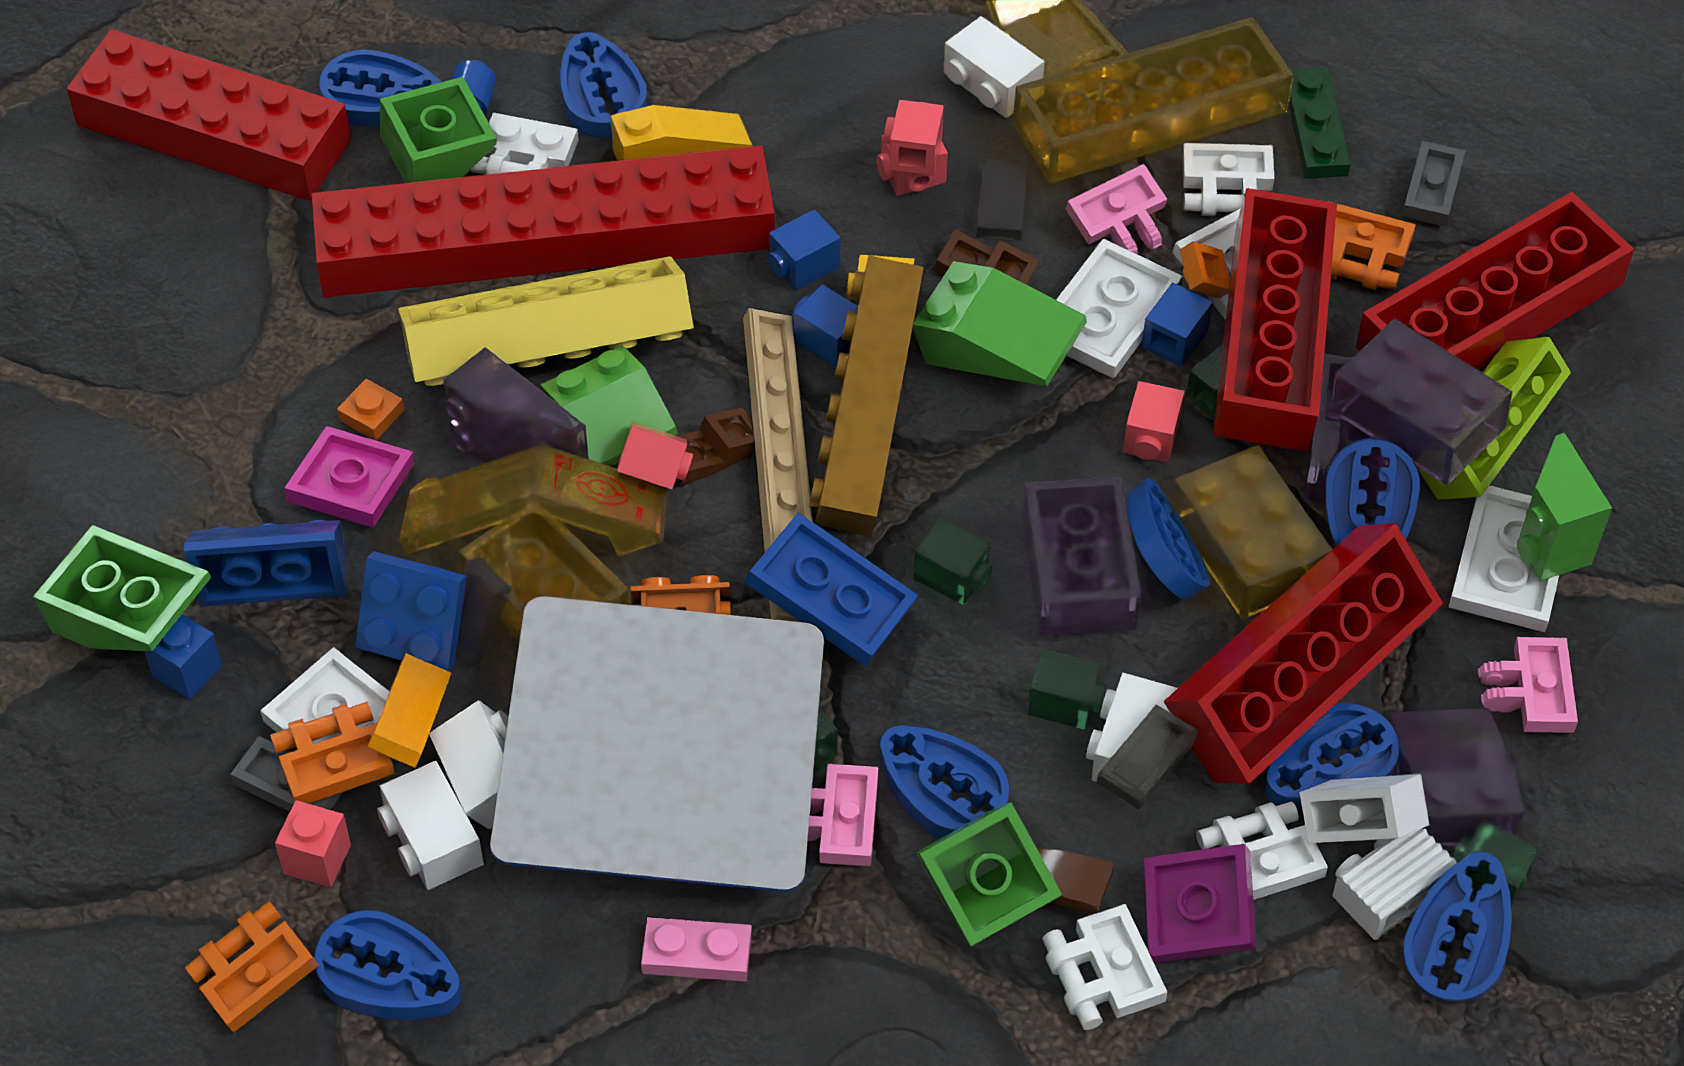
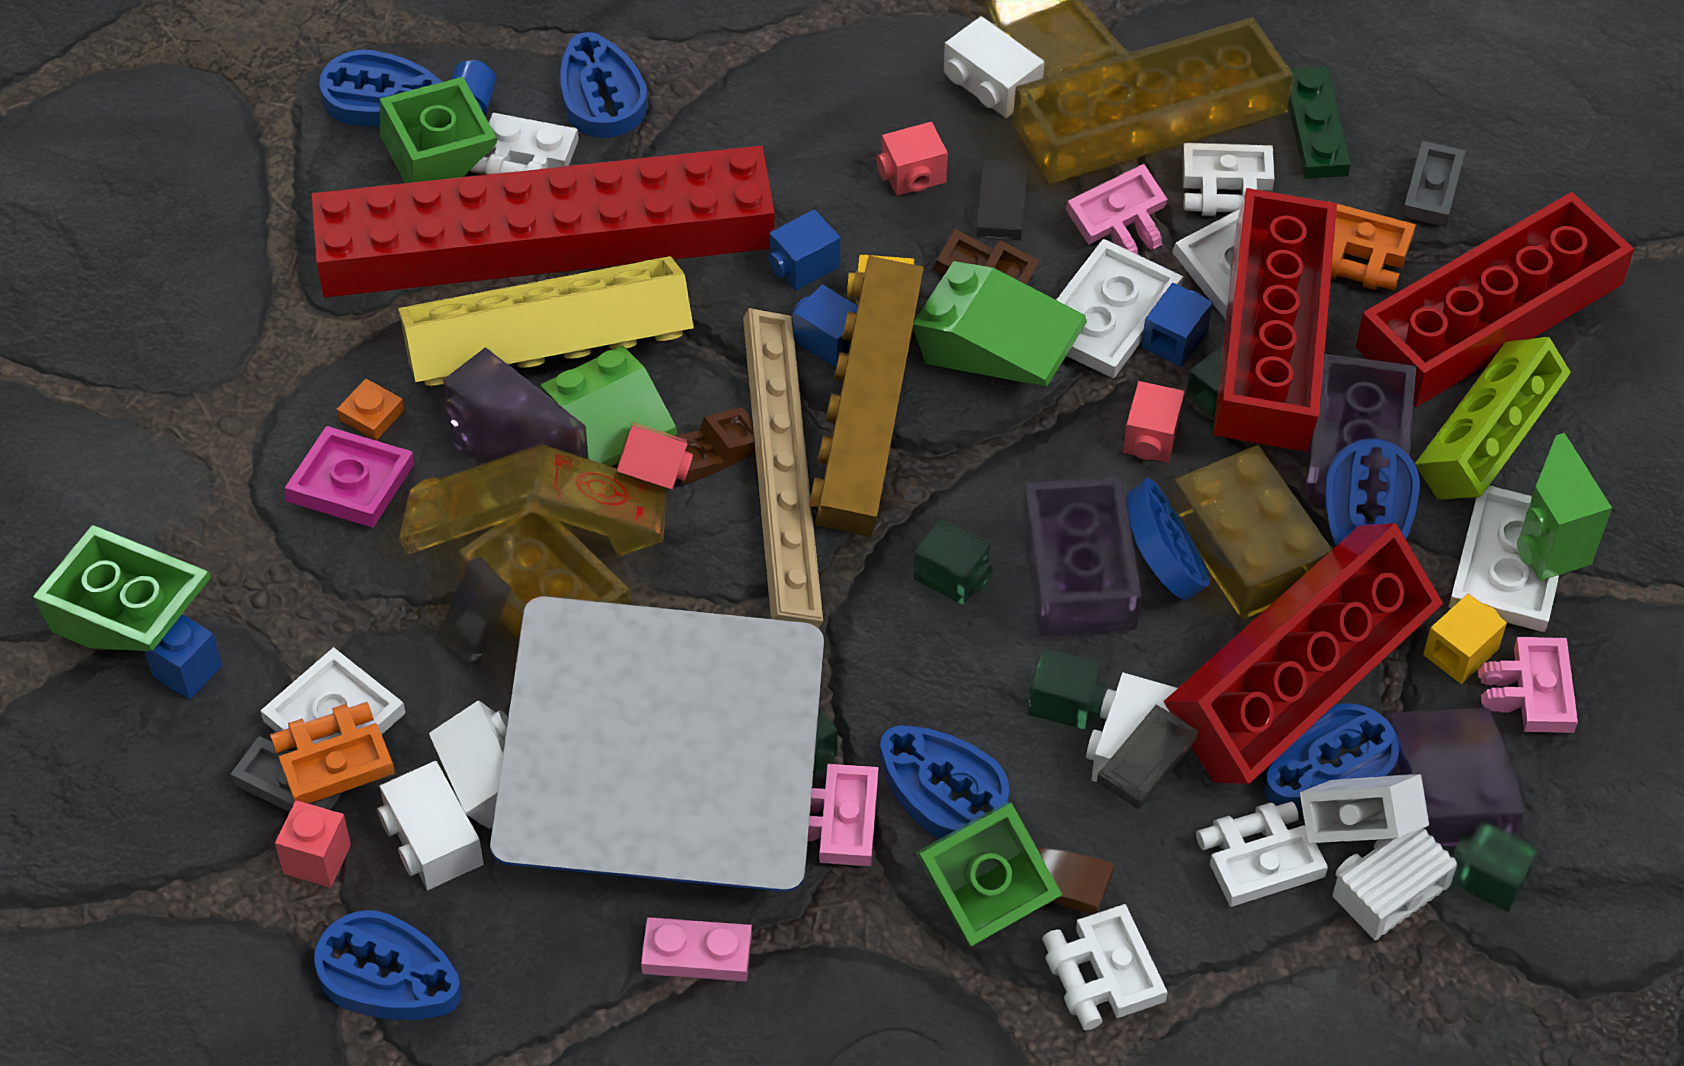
(209, 114): red brick -> none
(258, 974): orange plate -> none
(269, 562): blue slope -> none
(409, 710): light orange tile -> none
(410, 610): blue plate -> none
(674, 131): yellow slope -> none
(698, 596): orange hinge -> none
(831, 588): blue plate -> none
(915, 137): coral brick -> none
(1200, 903): magenta plate -> none
(1205, 269): orange plate -> none
(1421, 400): clear purple brick -> none
(1430, 929): blue piece -> none
(1465, 638): none -> yellow brick

